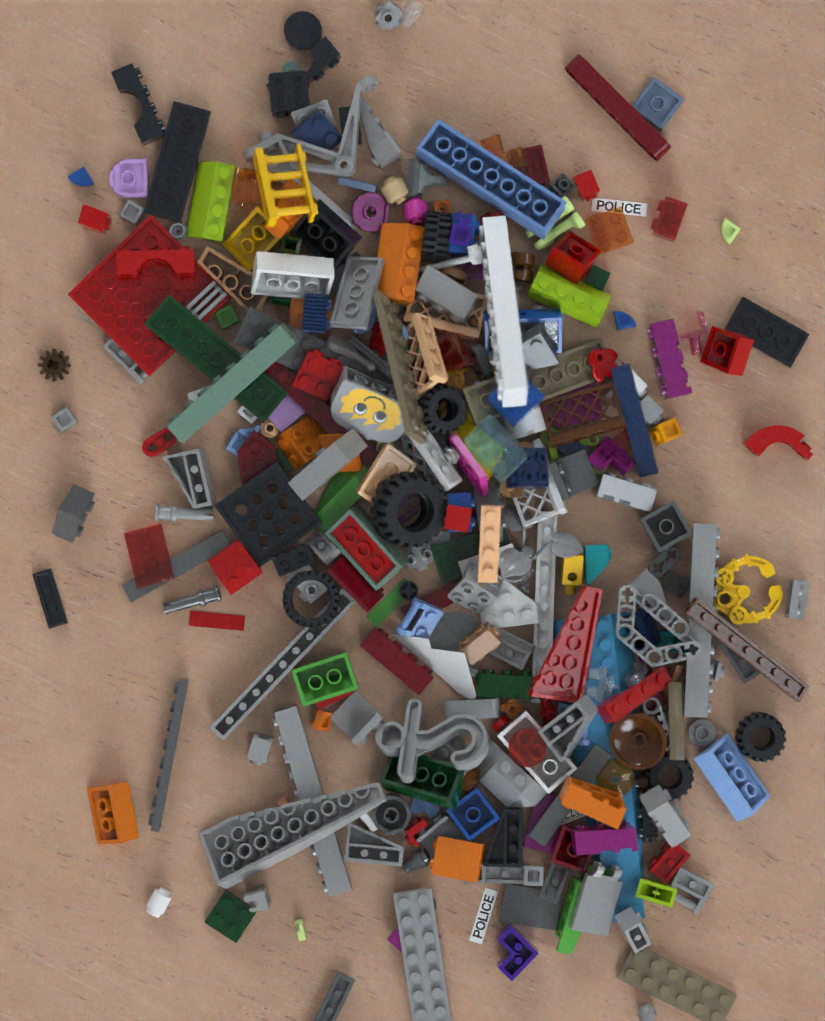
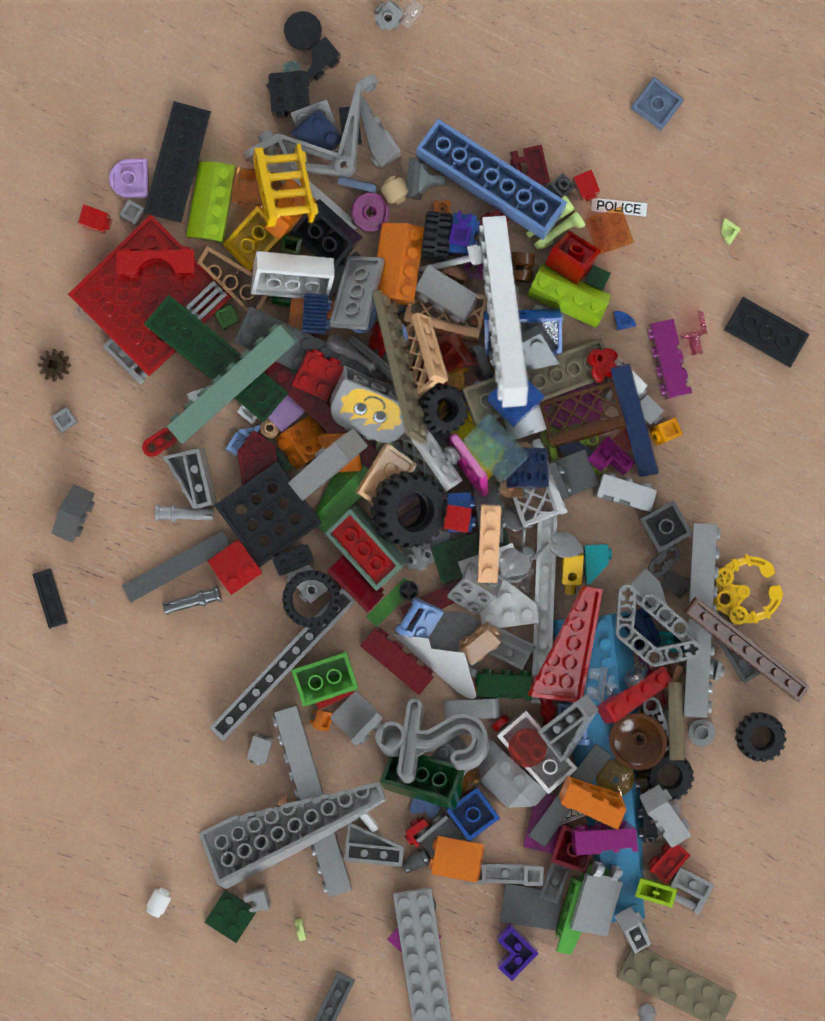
(81, 178): blue tile -> none
(113, 813): orange slope -> none
(129, 82): black arch -> none
(149, 556): clear red tile -> none
(170, 746): dark grey plate -> none
(182, 228): light grey plate -> none
(217, 620): red sticker -> none
(323, 547): light grey slope -> none
(401, 818): dark grey brick -> none
(415, 211): dark pink head -> none
(483, 916): white sticker -> none
(508, 840): black wedge -> none
(511, 703): orange plate -> none
(514, 157): clear orange tile -> none
(618, 108): dark red beam -> none
(669, 218): clear red brick -> none
(727, 351): red slope -> none
(732, 777): light blue slope -> none
(766, 436): red arch -> none
(796, 599): light grey bracket -> none

